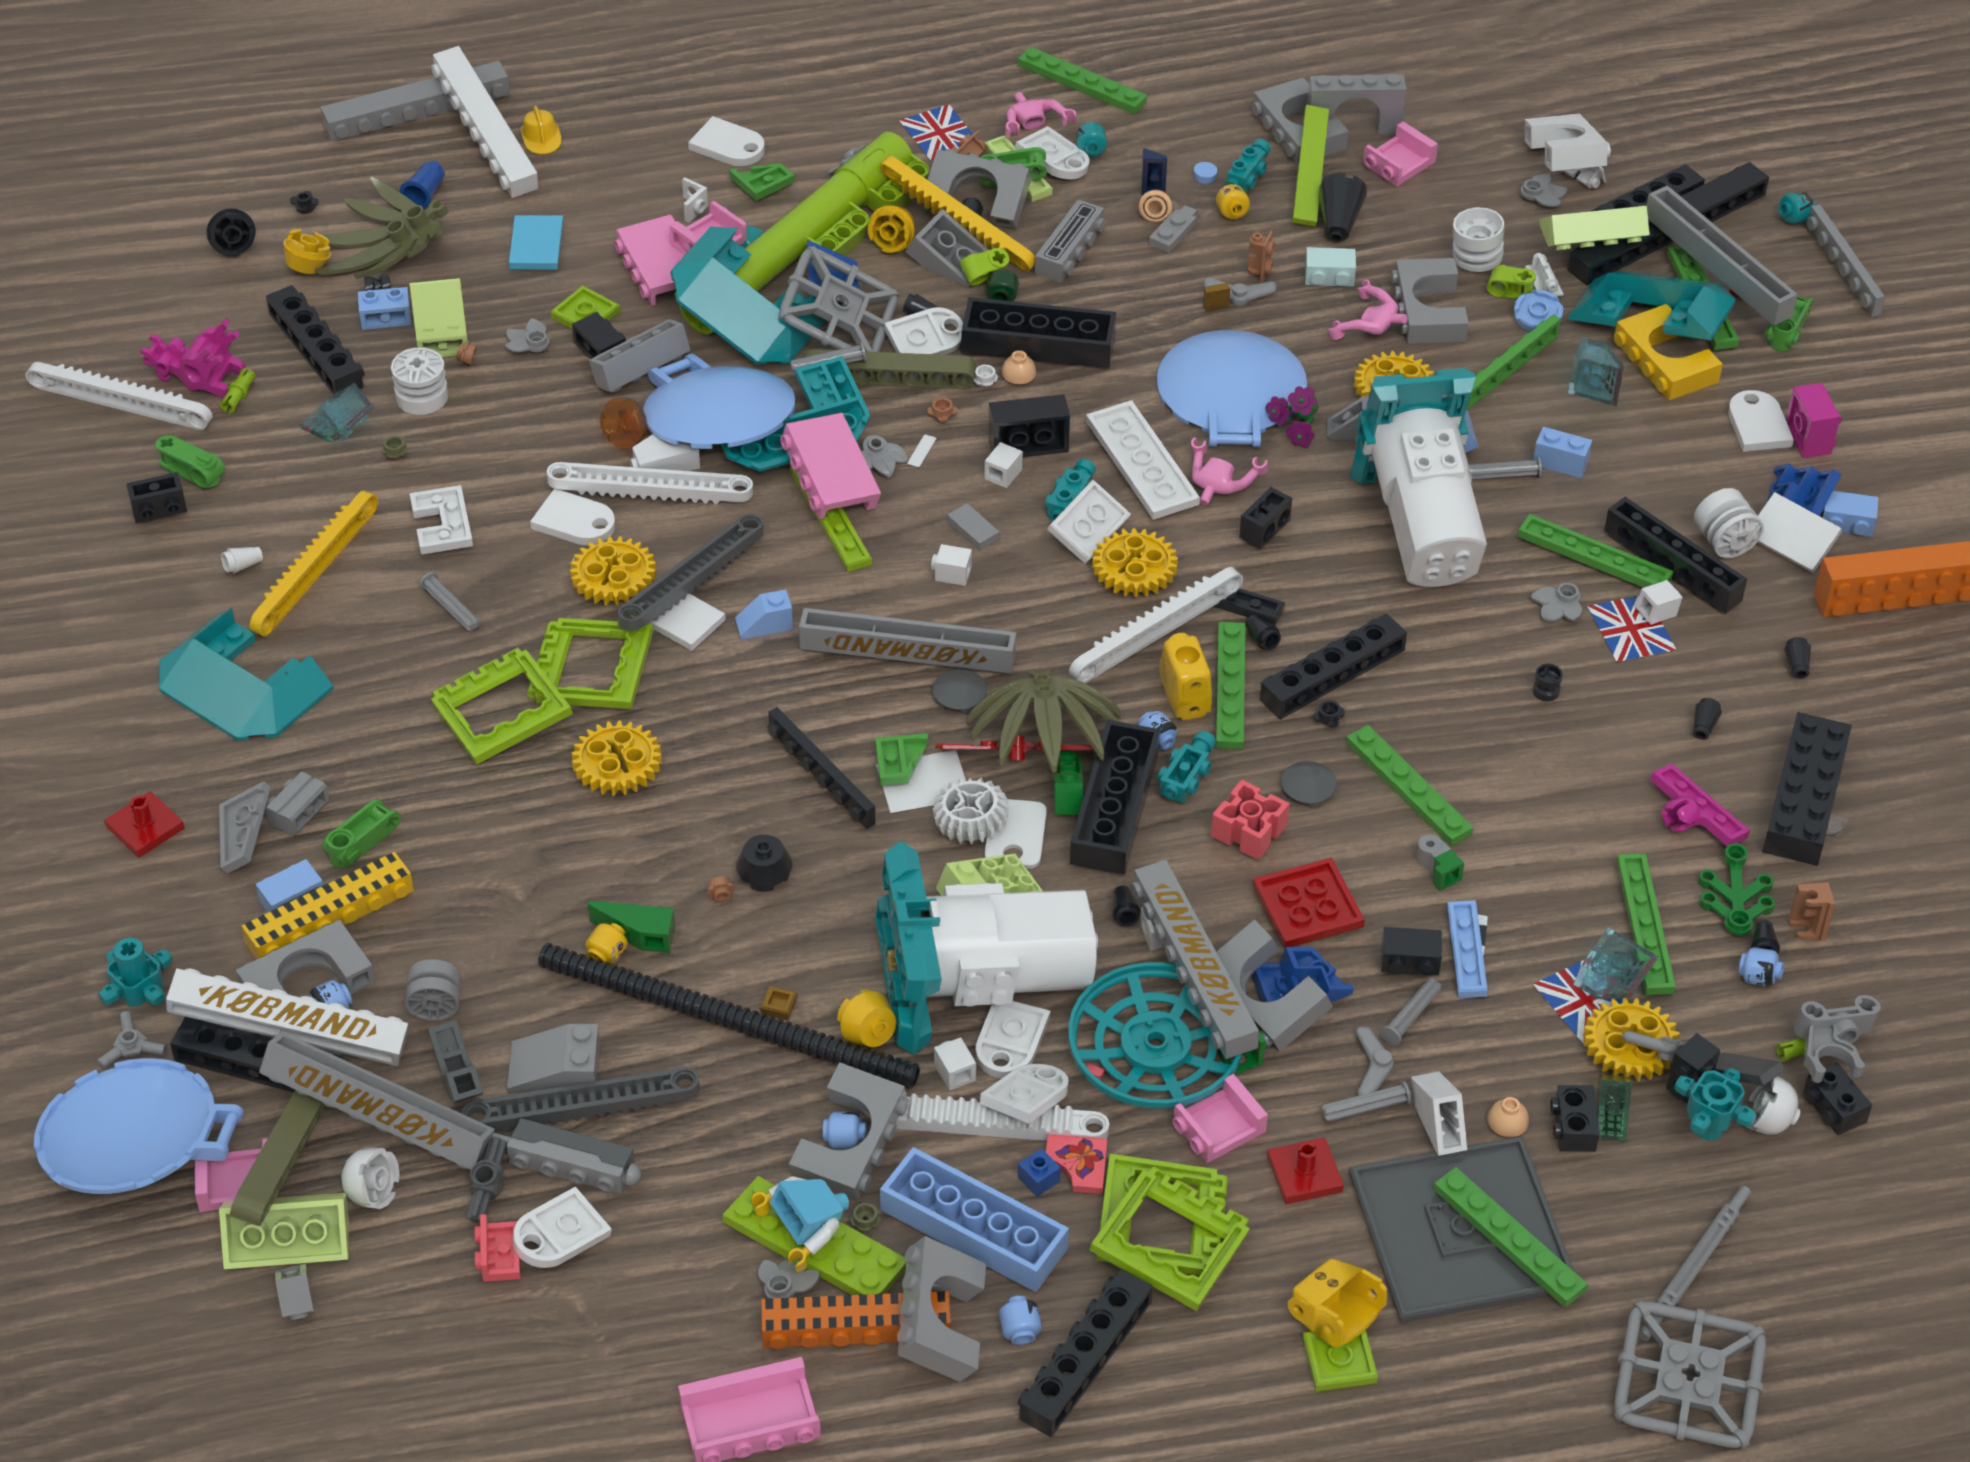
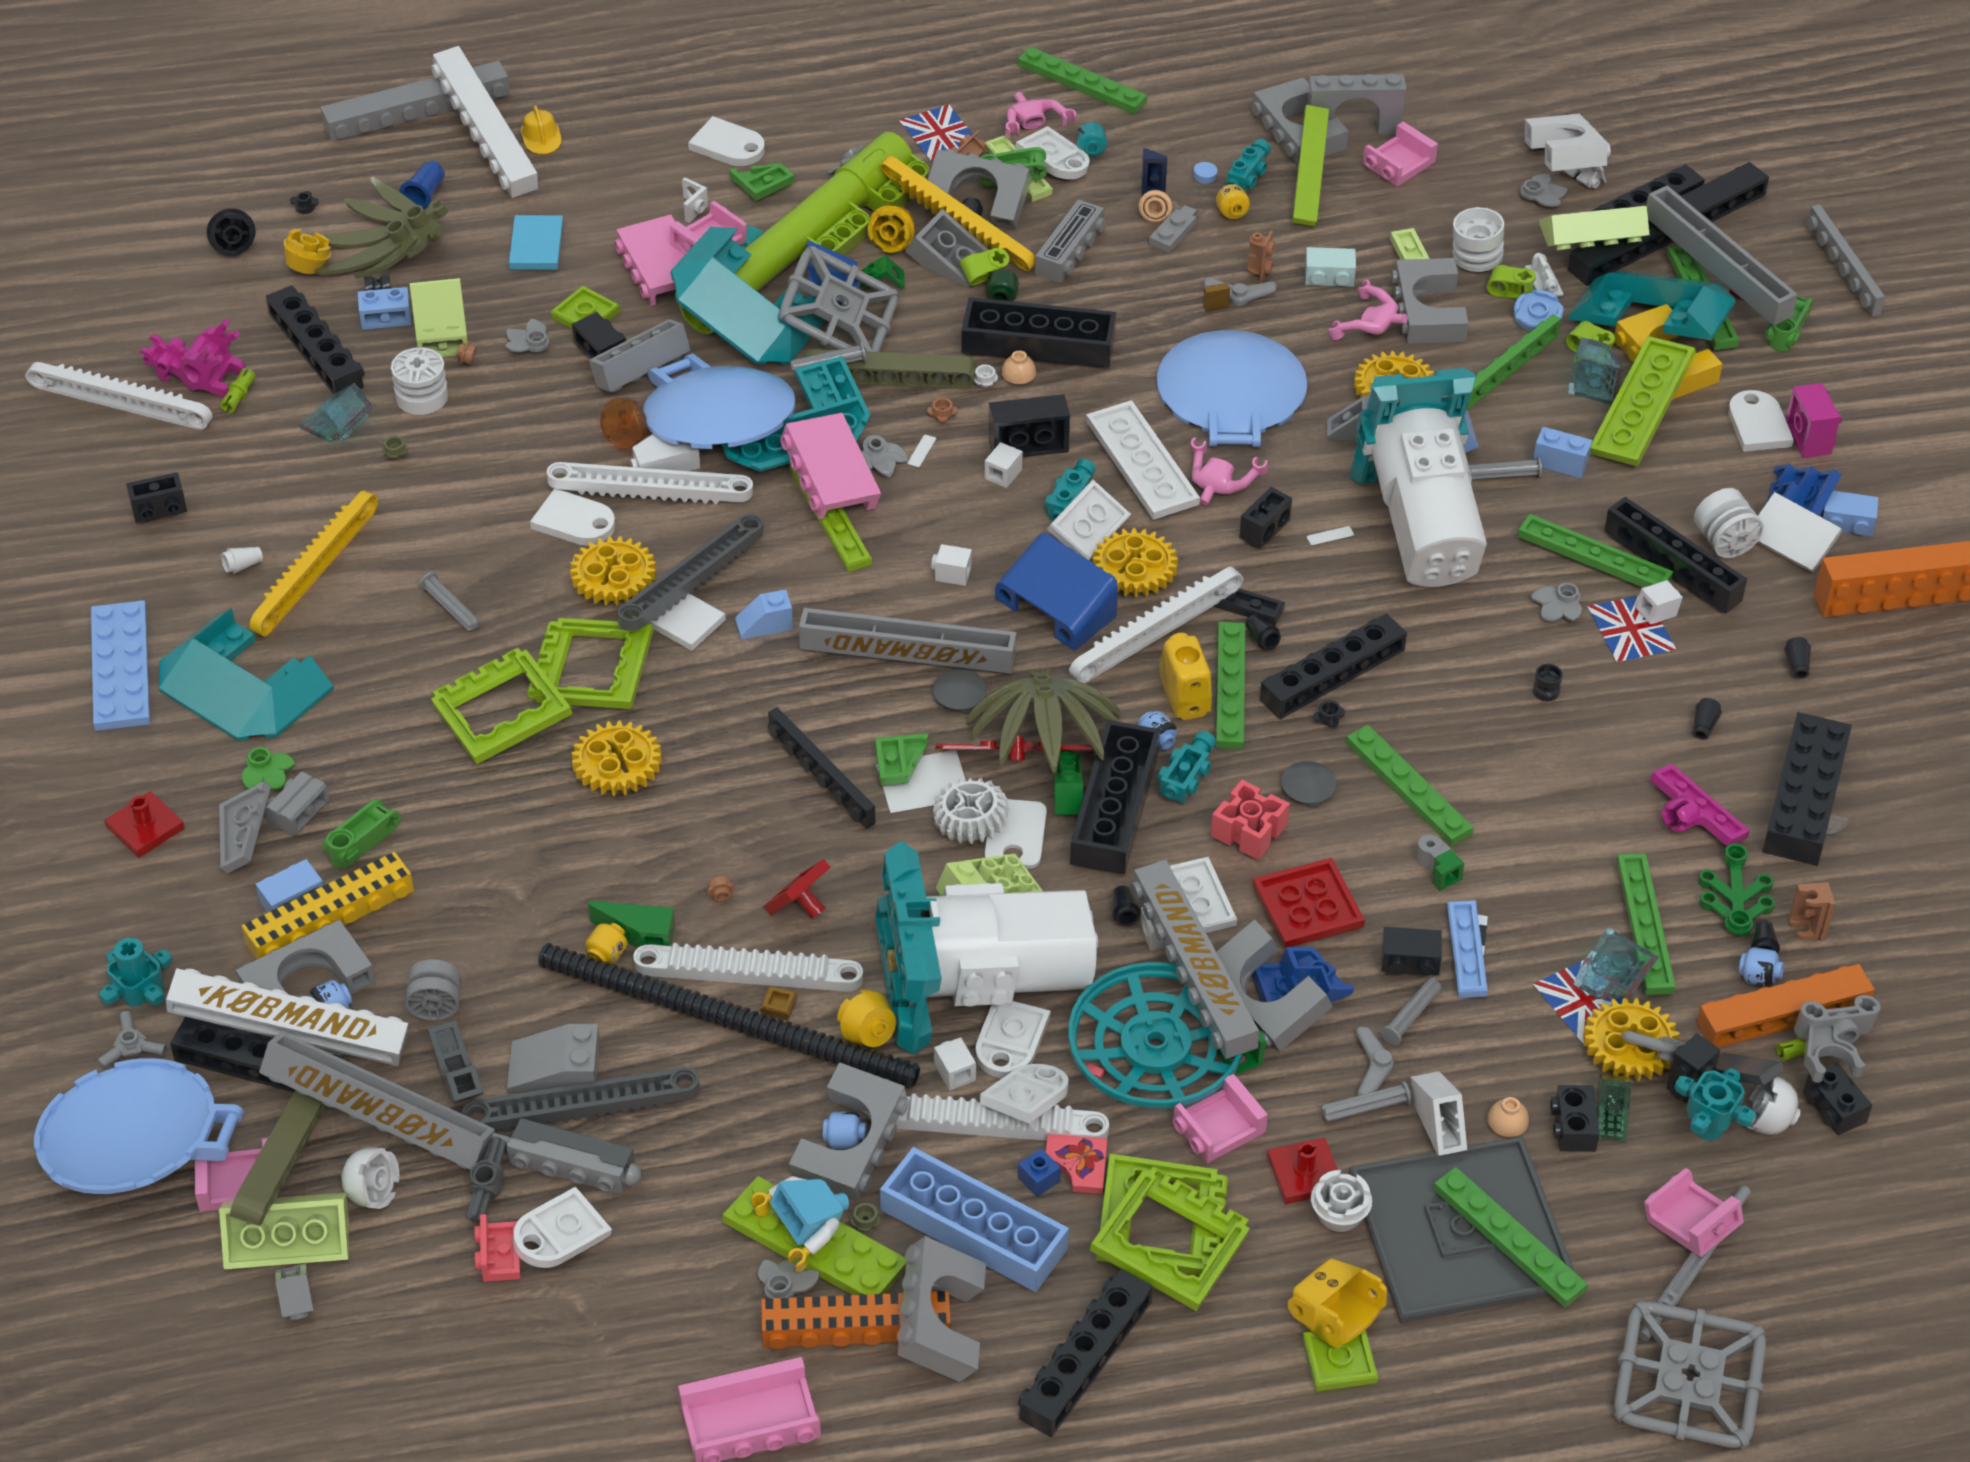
(120, 665): none -> light blue plate
(189, 461): bright green piece -> none
(266, 767): none -> bright green plate
(455, 527): white plate -> none
(748, 967): none -> white gear
(764, 863): black cone -> none
(799, 890): none -> red tile
(883, 267): none -> green bracket
(916, 304): black cone -> none
(925, 332): white tile -> none
(973, 526): light grey tile -> none
(1020, 1320): light blue head -> none
(1062, 586): none -> blue windscreen
(1205, 894): none -> white tile
(1304, 405): magenta plant -> none
(1330, 535): none -> white sticker
(1340, 204): black cone -> none
(1341, 1200): none -> white cone
(1408, 244): none -> yellowish green plate
(1590, 331): none -> lime piece
(1642, 401): none -> lime plate
(1692, 1213): none -> bright pink panel
(1777, 1007): none -> orange brick
(1795, 207): teal head -> none

